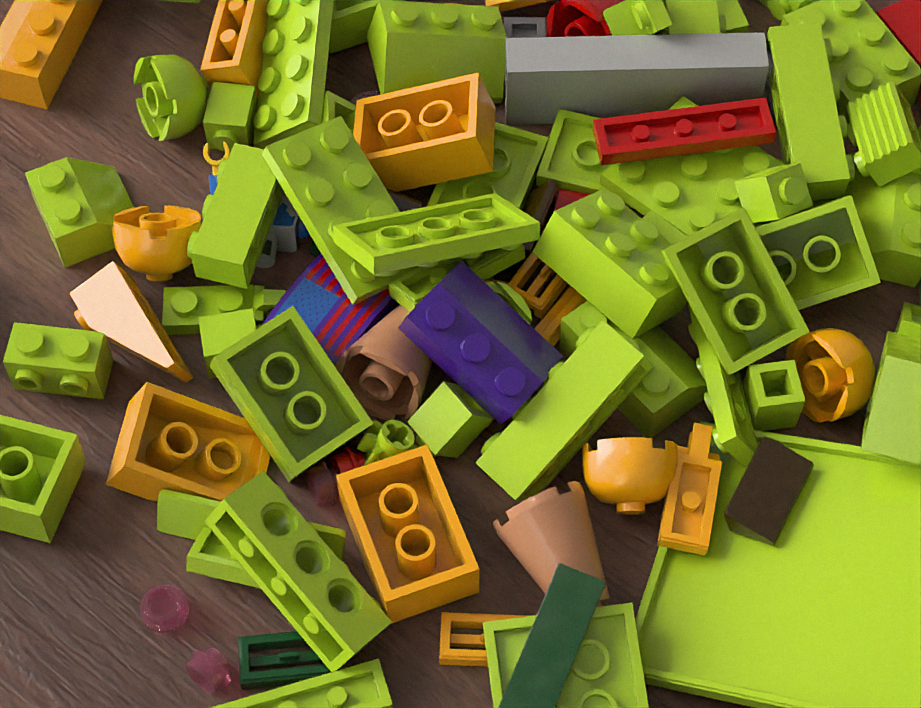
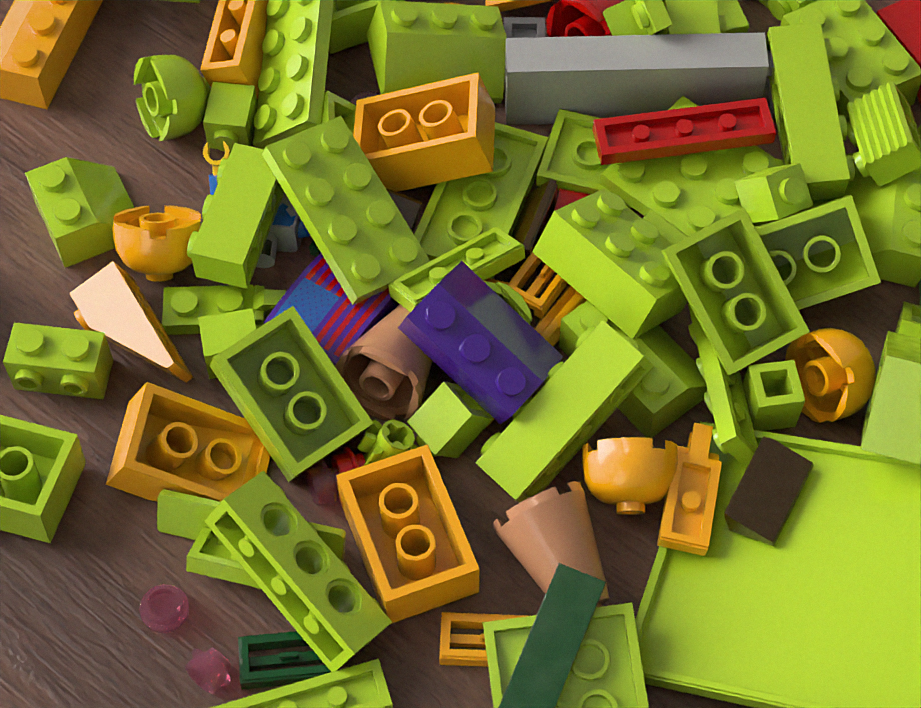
(436, 234): lime plate -> none

